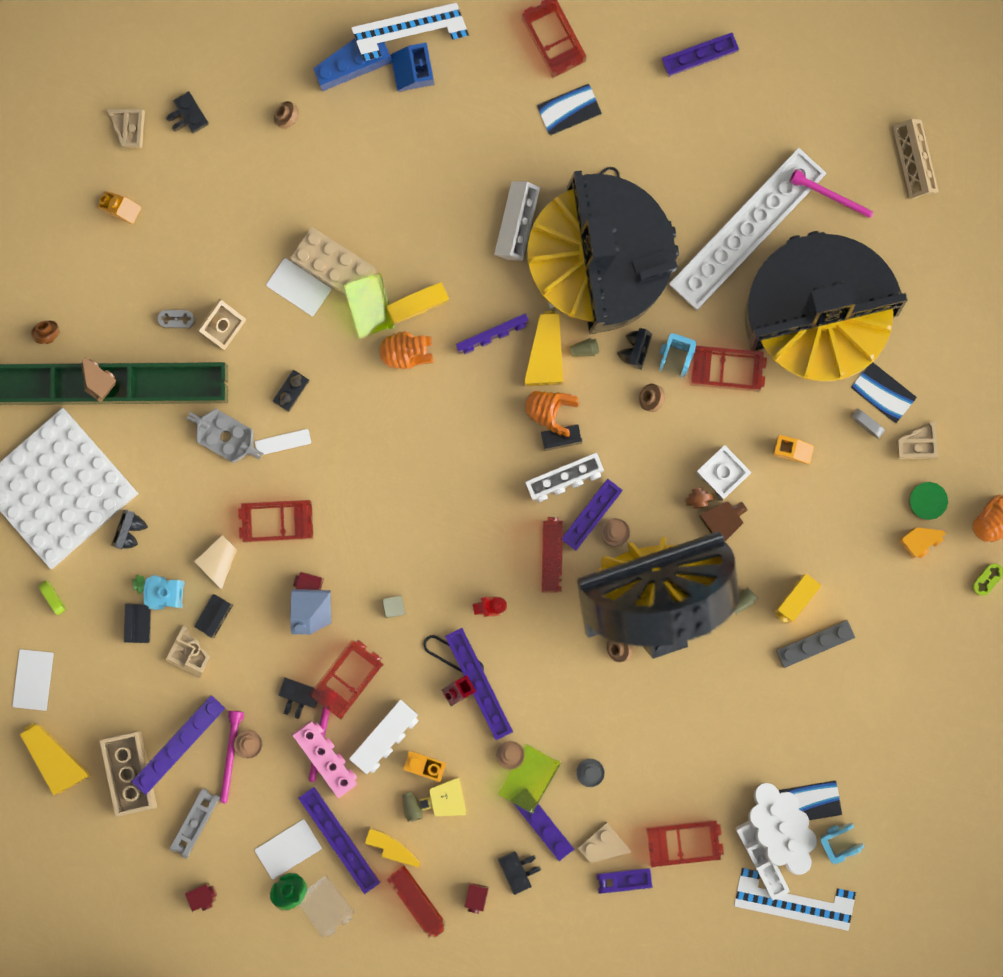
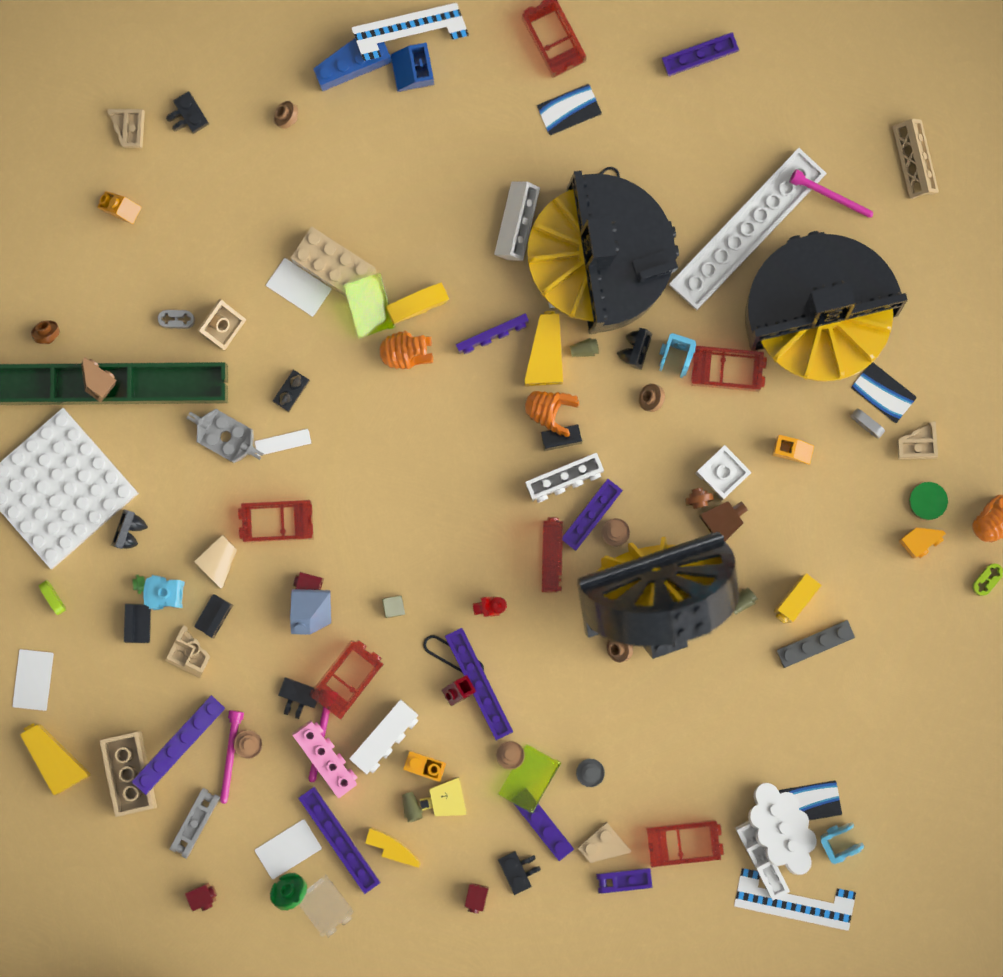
(417, 902): clear red door -> none

